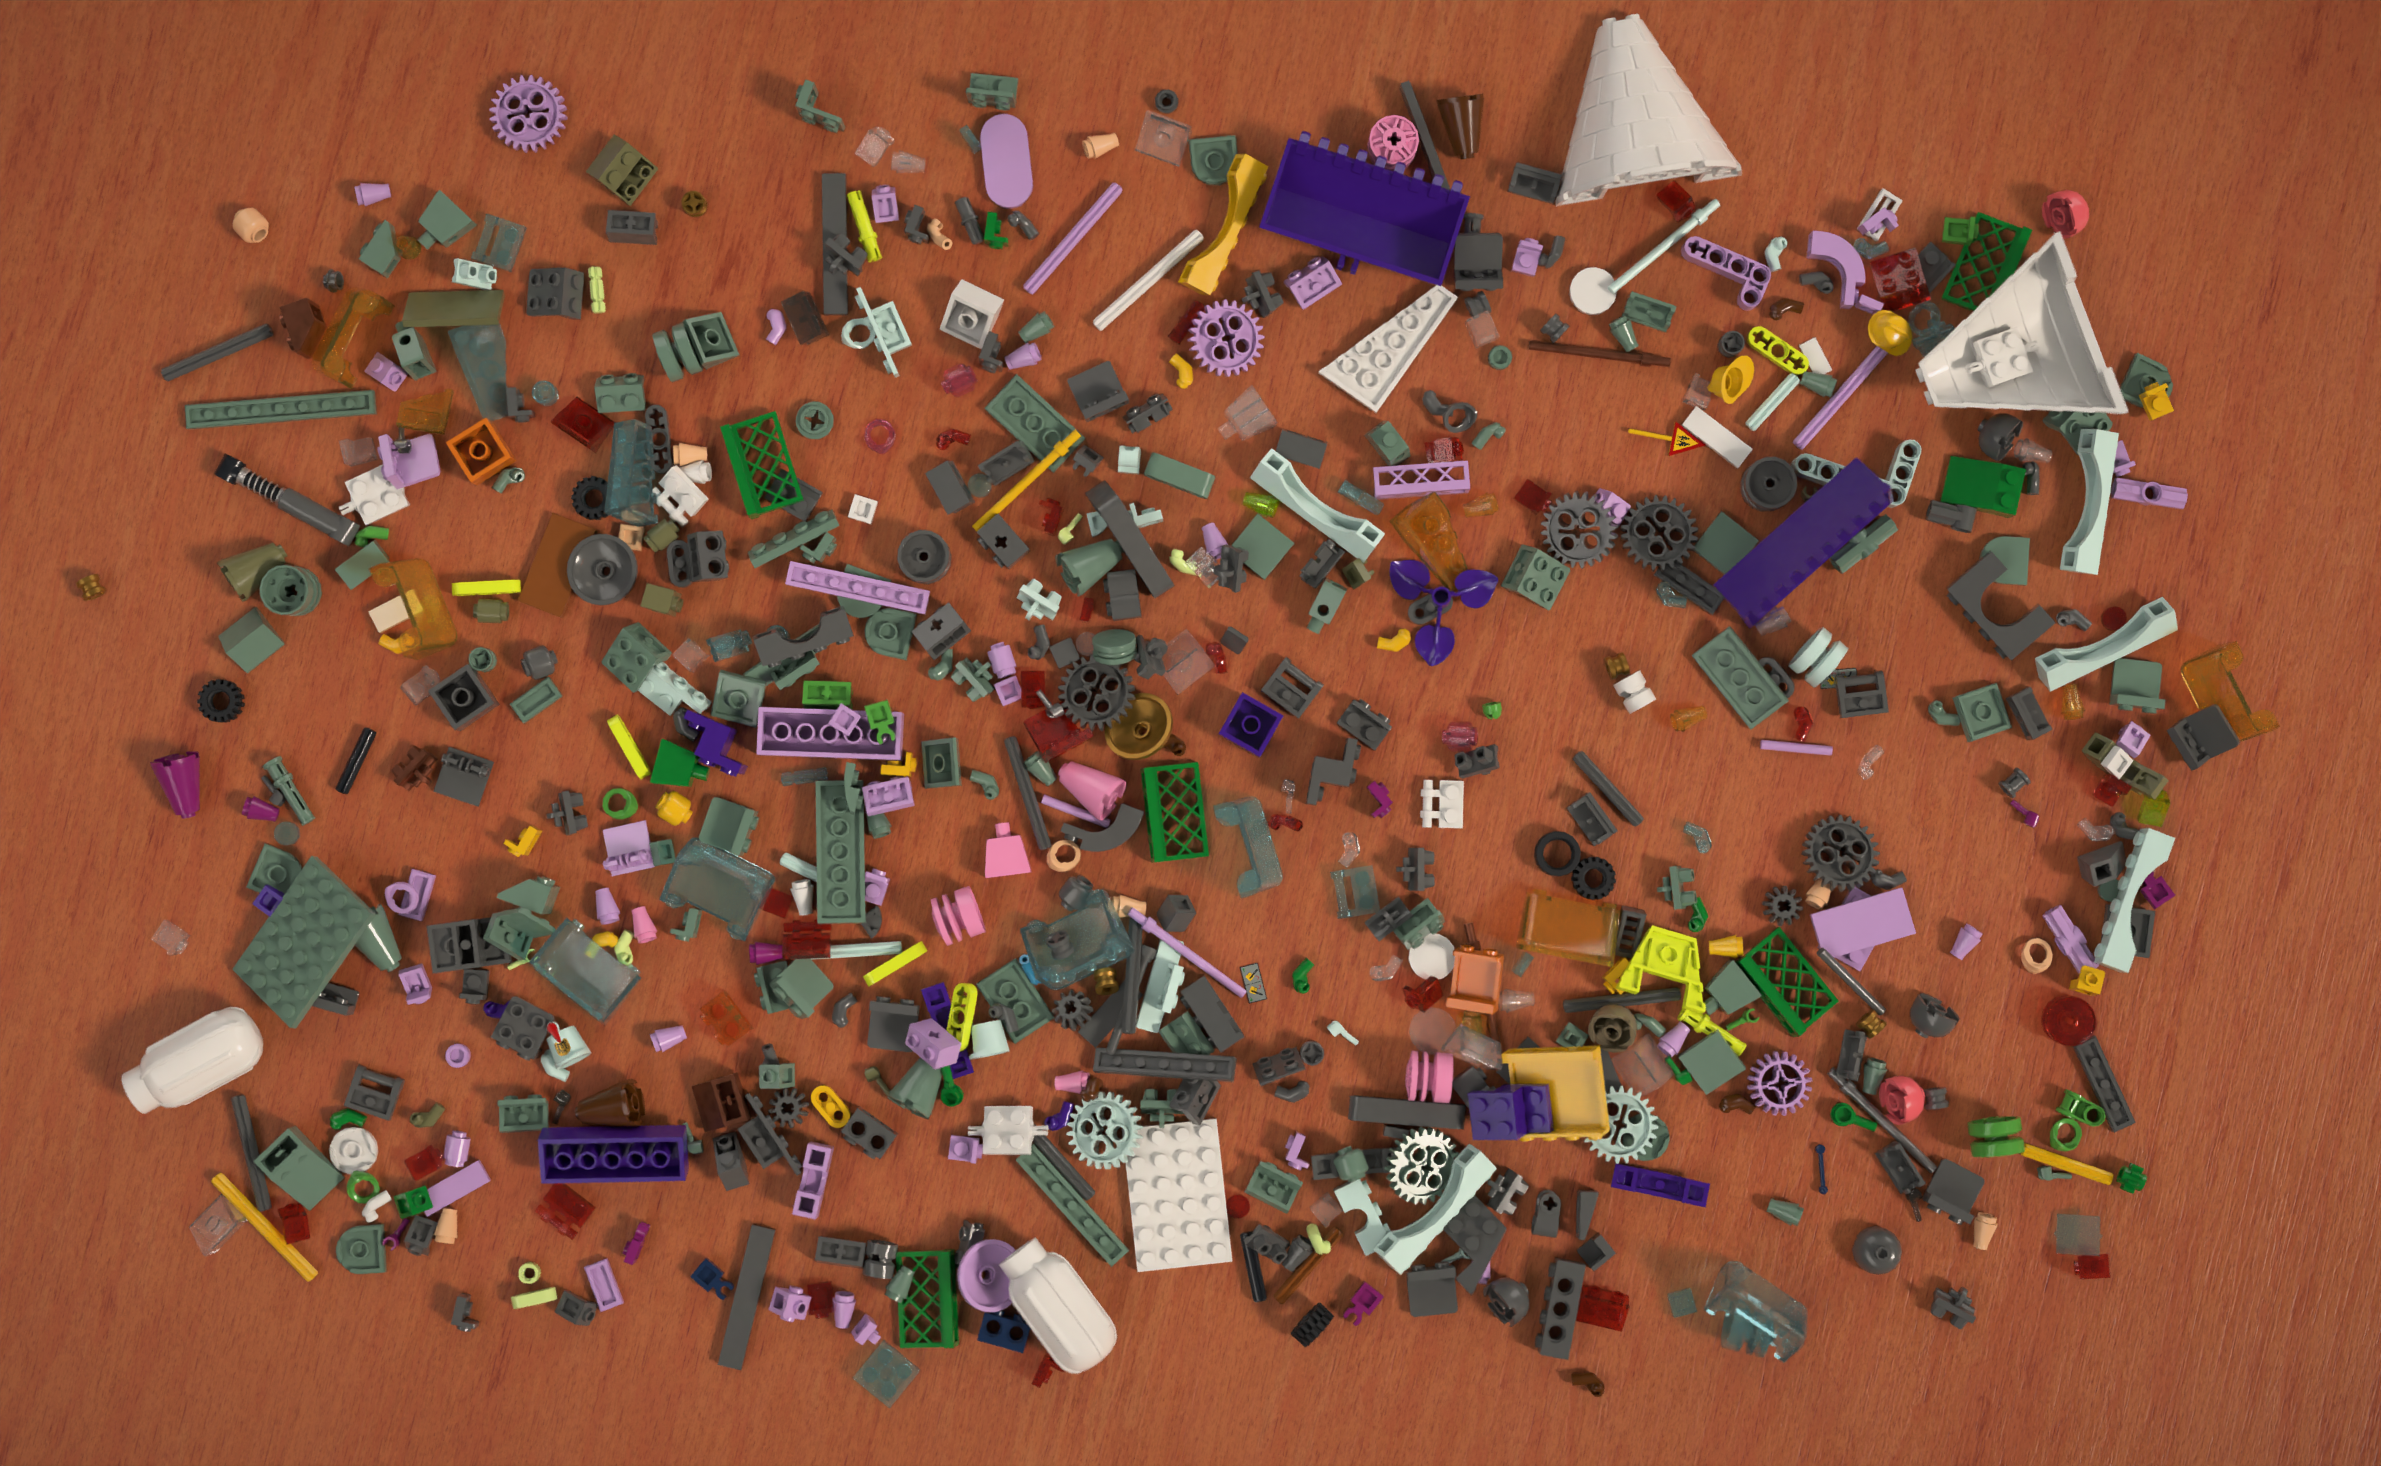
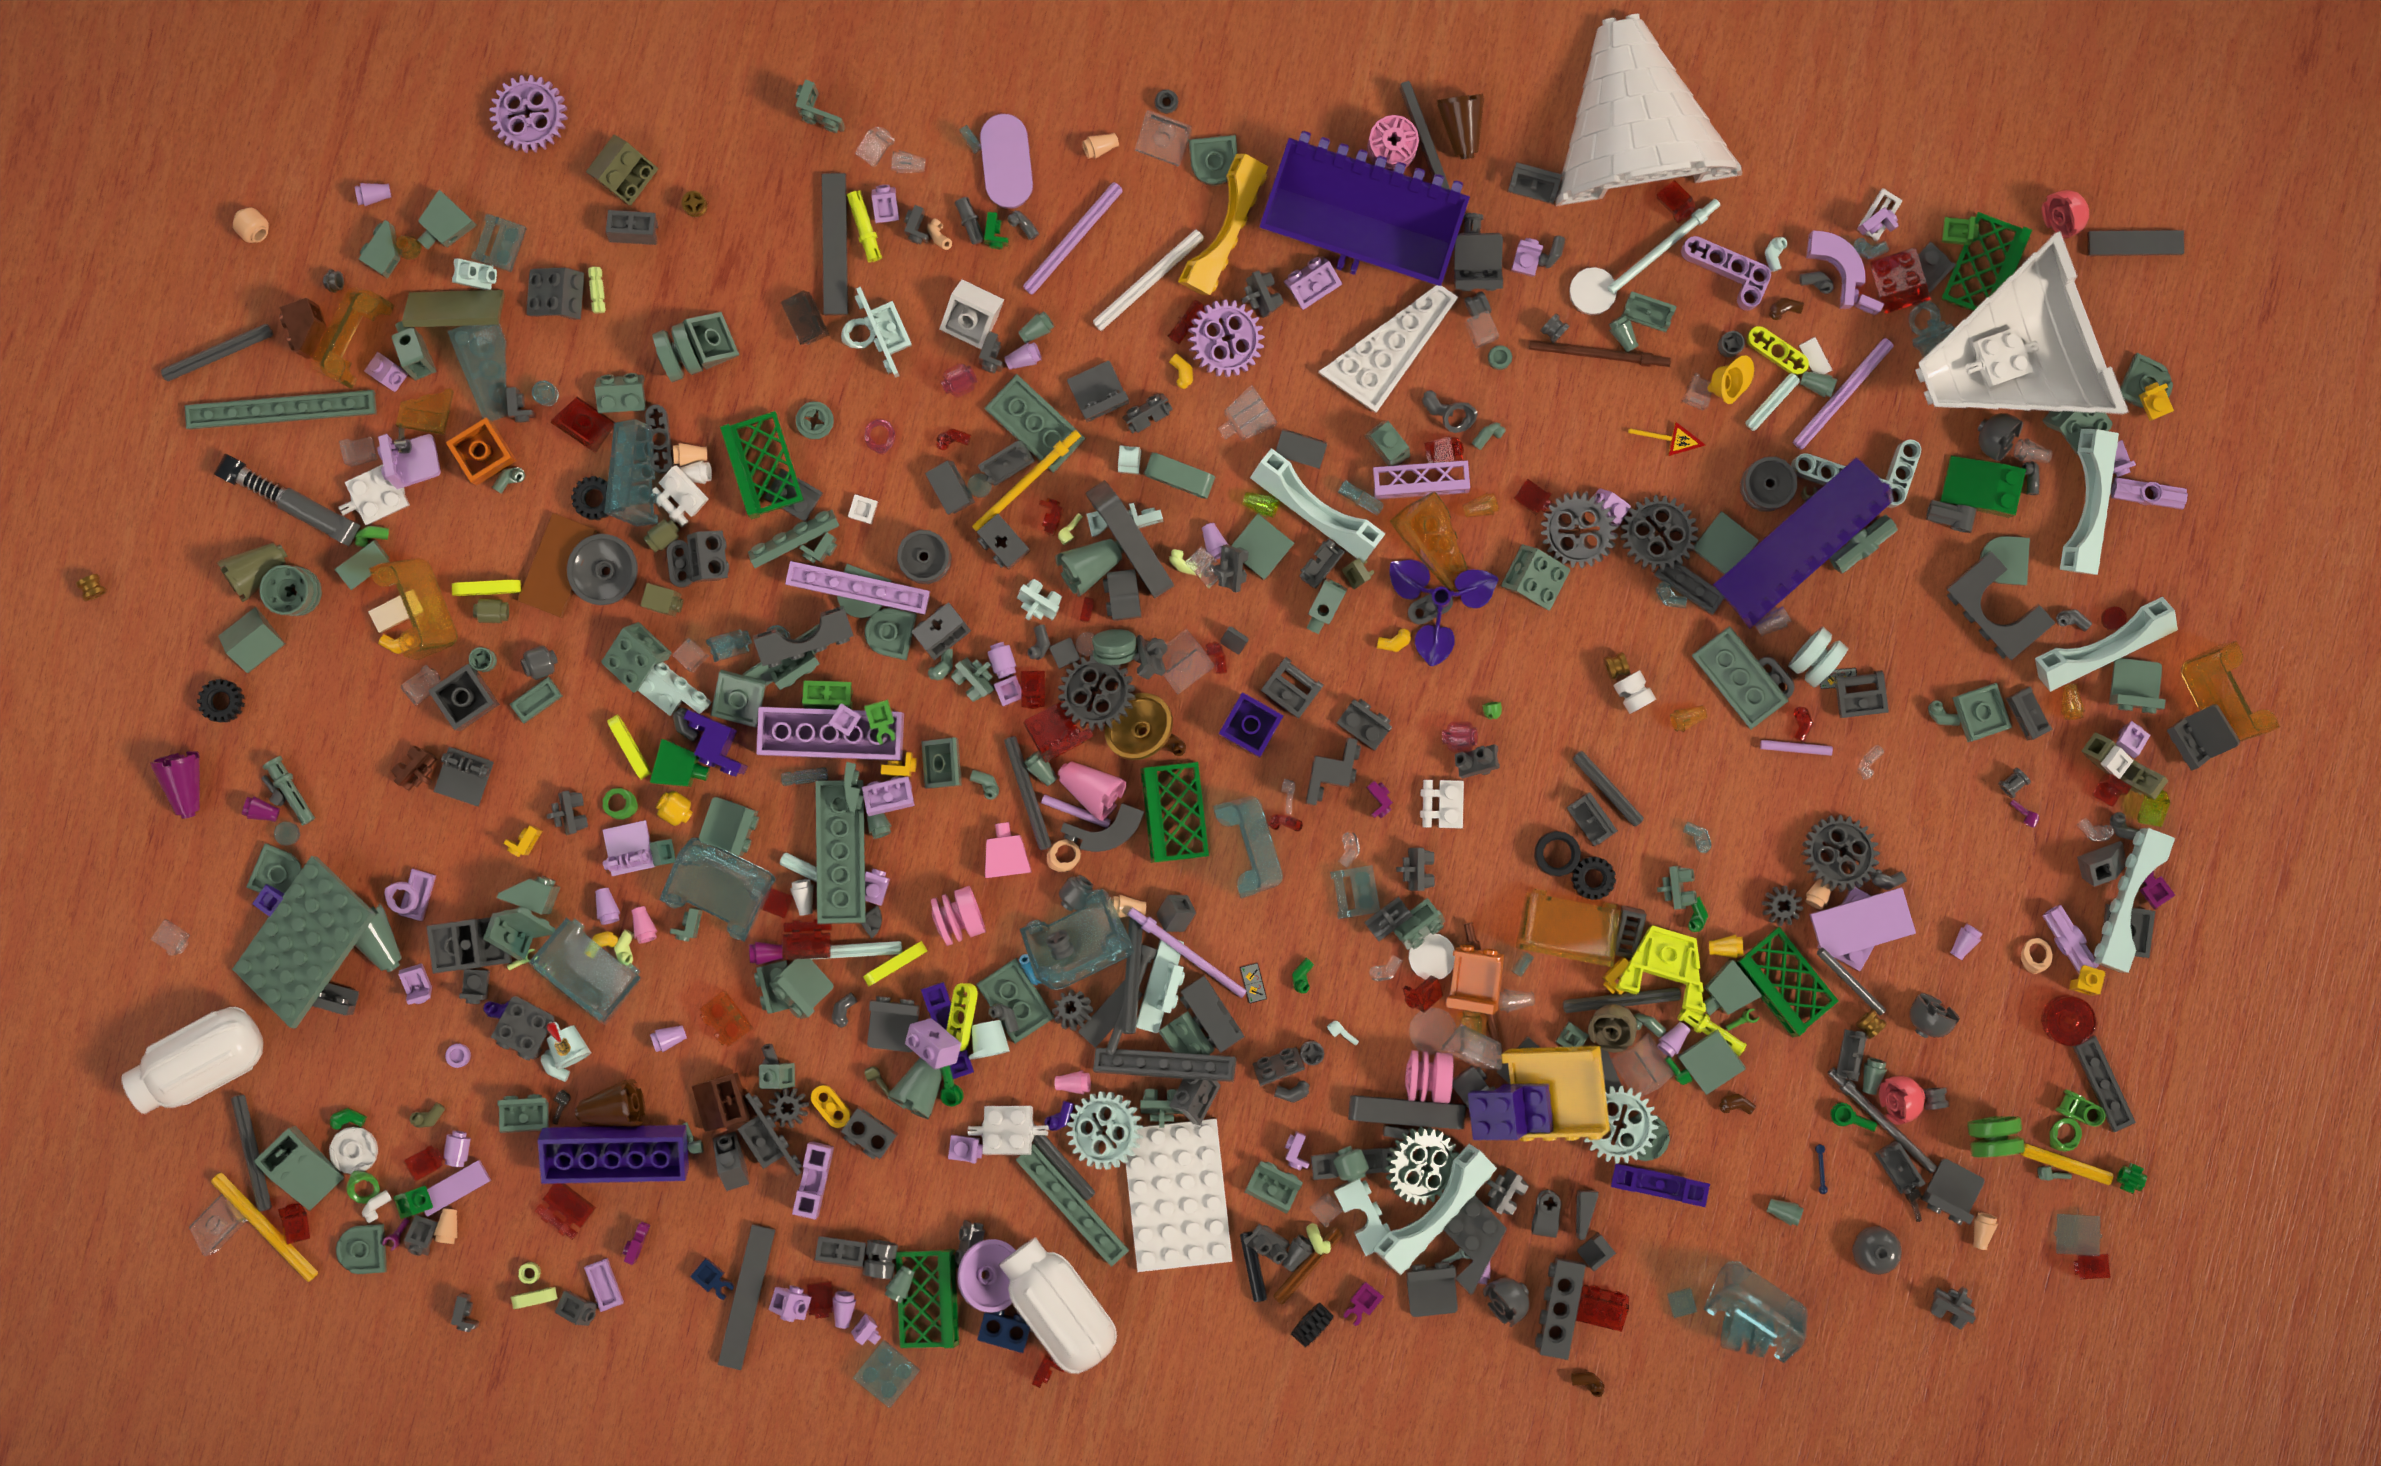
(355, 760): black axle -> none
(372, 1100): dark grey plate -> none
(632, 536): light nougat tile -> none
(778, 325): lavender arm -> none
(842, 260): dark grey hips -> none
(993, 91): sand green bracket -> none
(1052, 711): flat silver hand -> none
(1088, 459): dark grey tile -> none
(1093, 1087): reddish brown arm -> none
(1106, 981): pearl gold wheel -> none
(1238, 1206): clear red tile -> none
(1716, 437): white tile -> none
(1777, 1072): lavender gear -> none
(1890, 332): yellow piece -> none
(2108, 890): sand green tile -> none
(2135, 243): none -> dark grey tile

